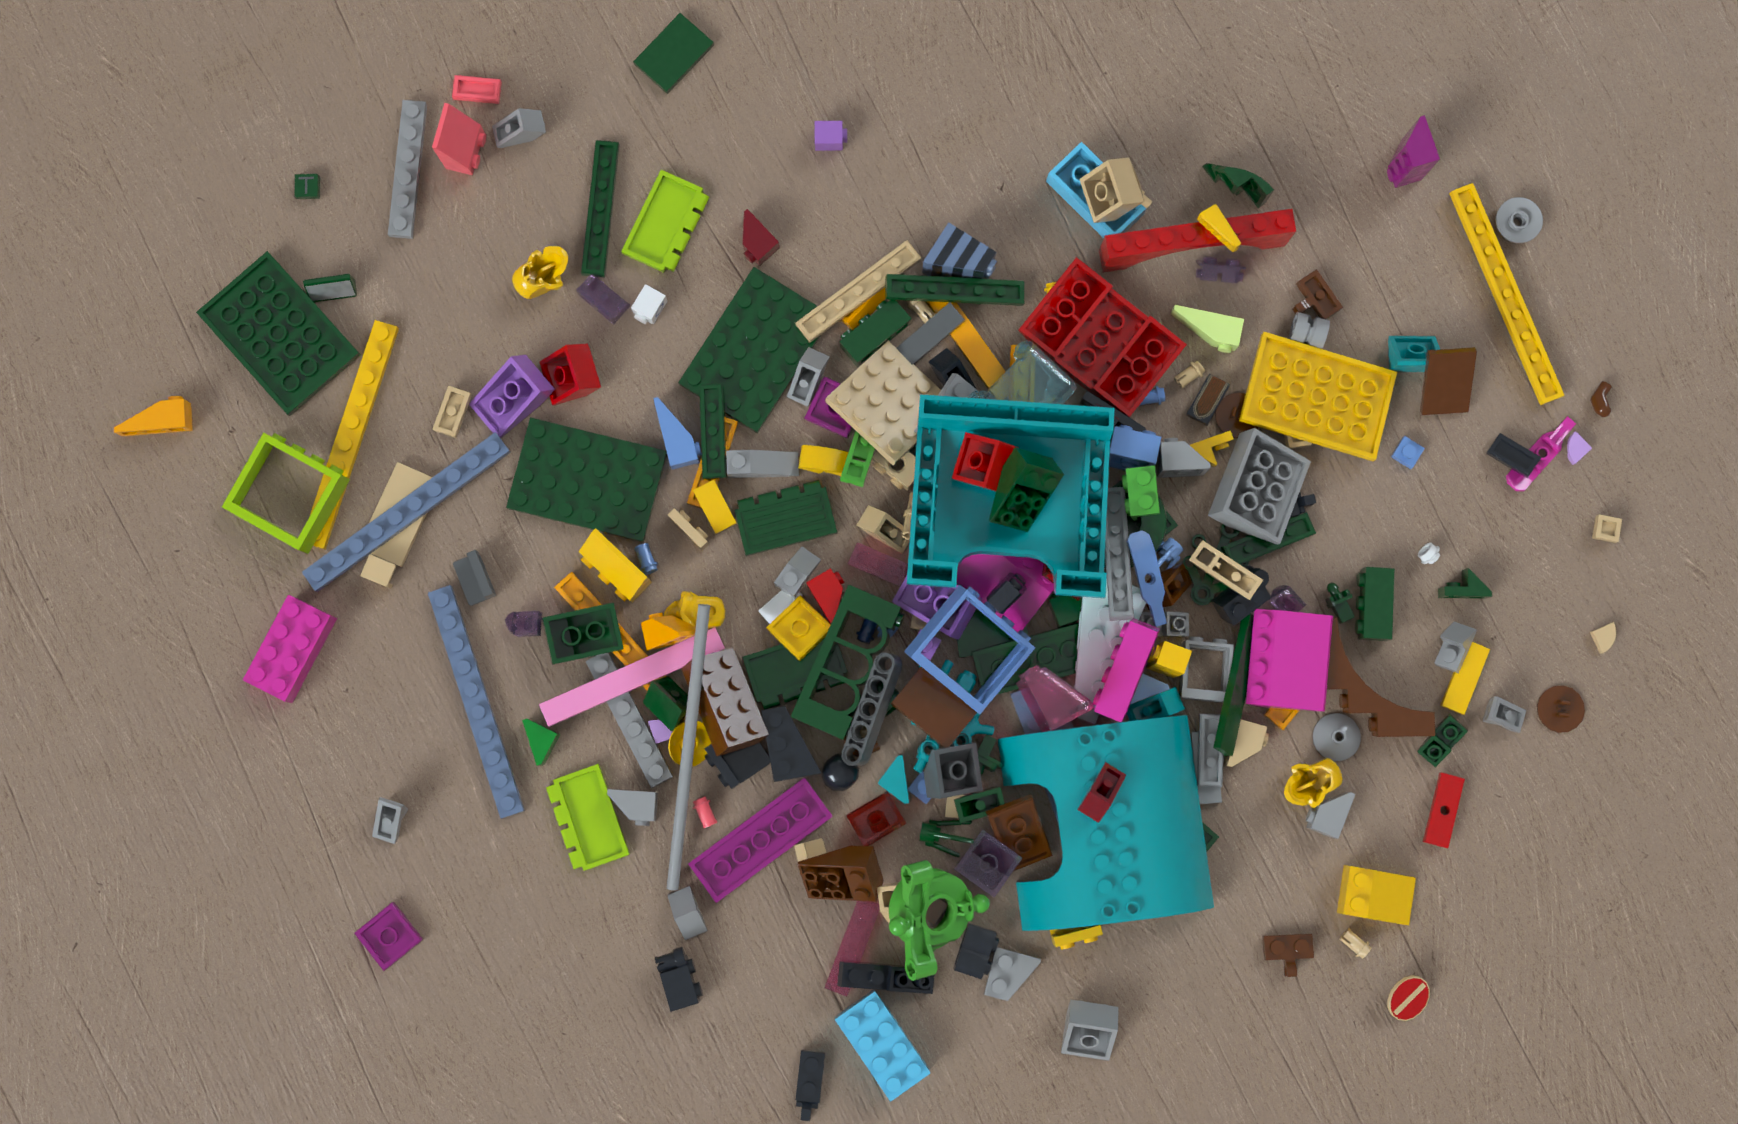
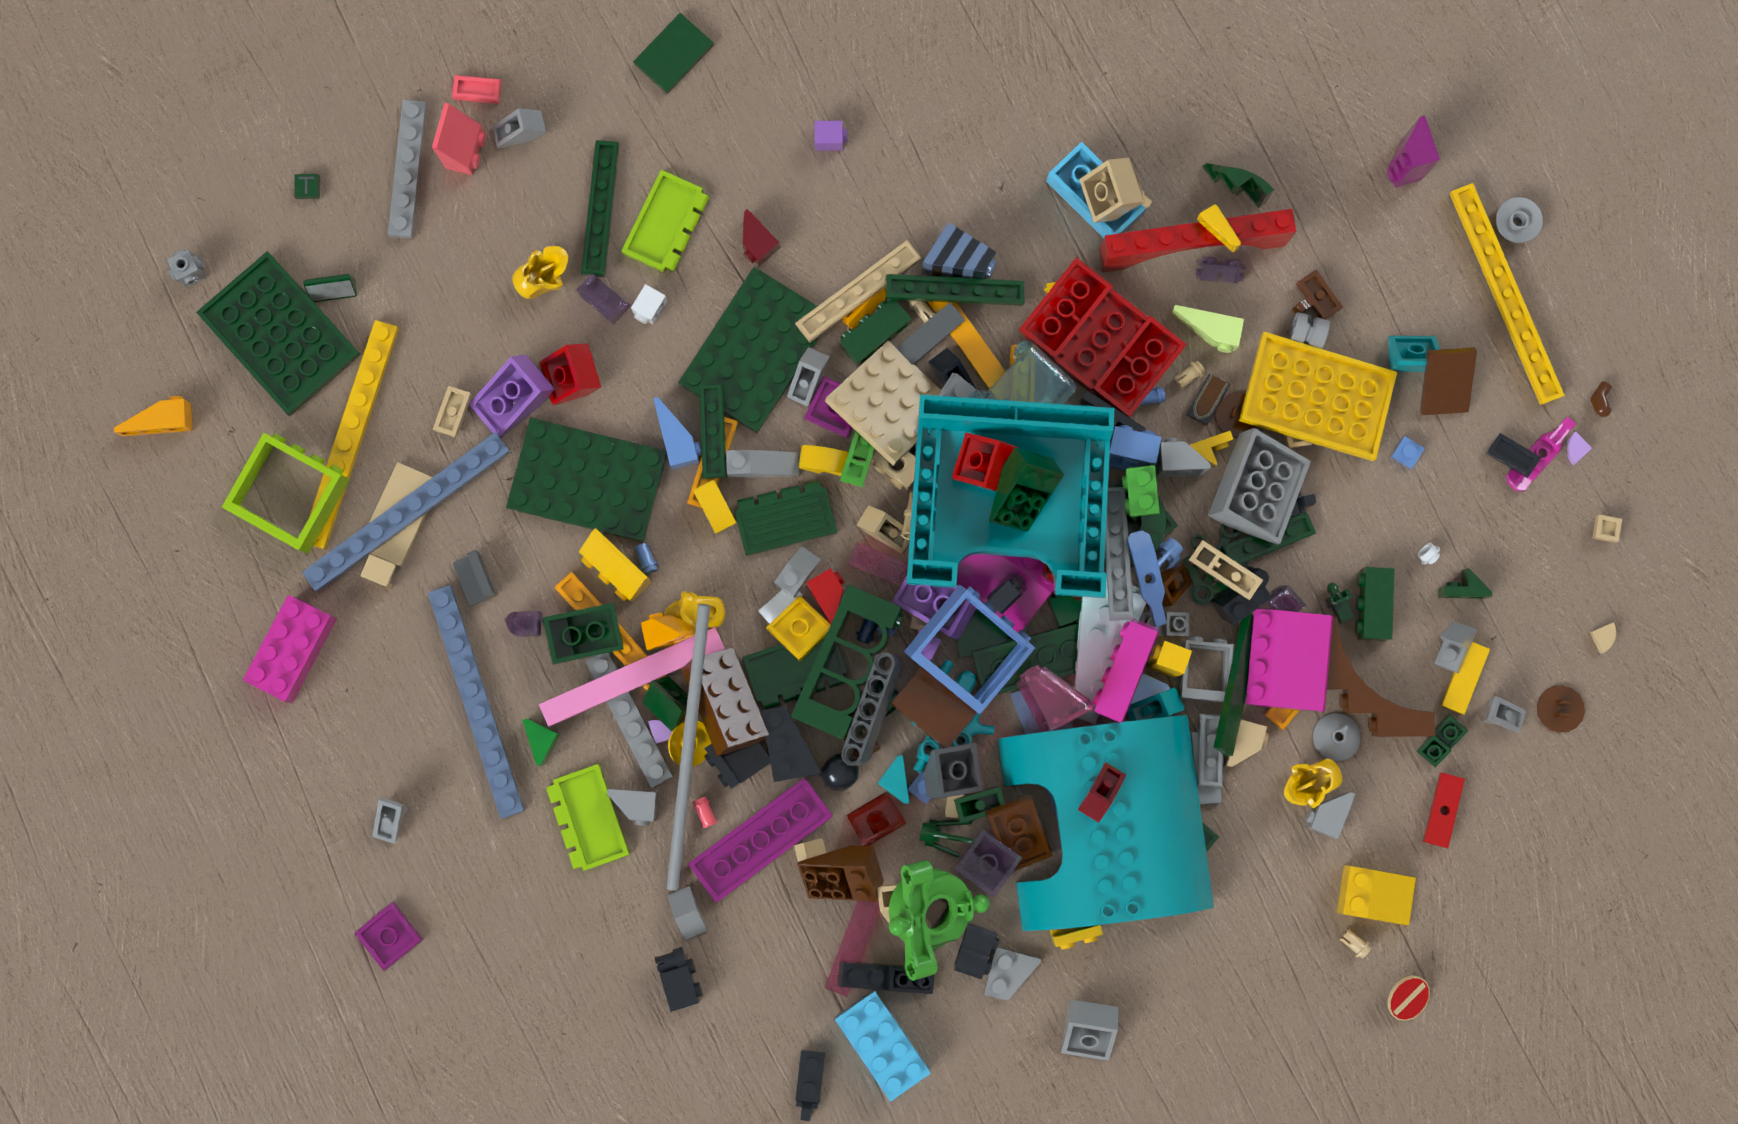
(186, 267): none -> light grey brick
(682, 520): tan plate -> none
(985, 761): dark green piece -> none
(1288, 949): reddish brown plate -> none

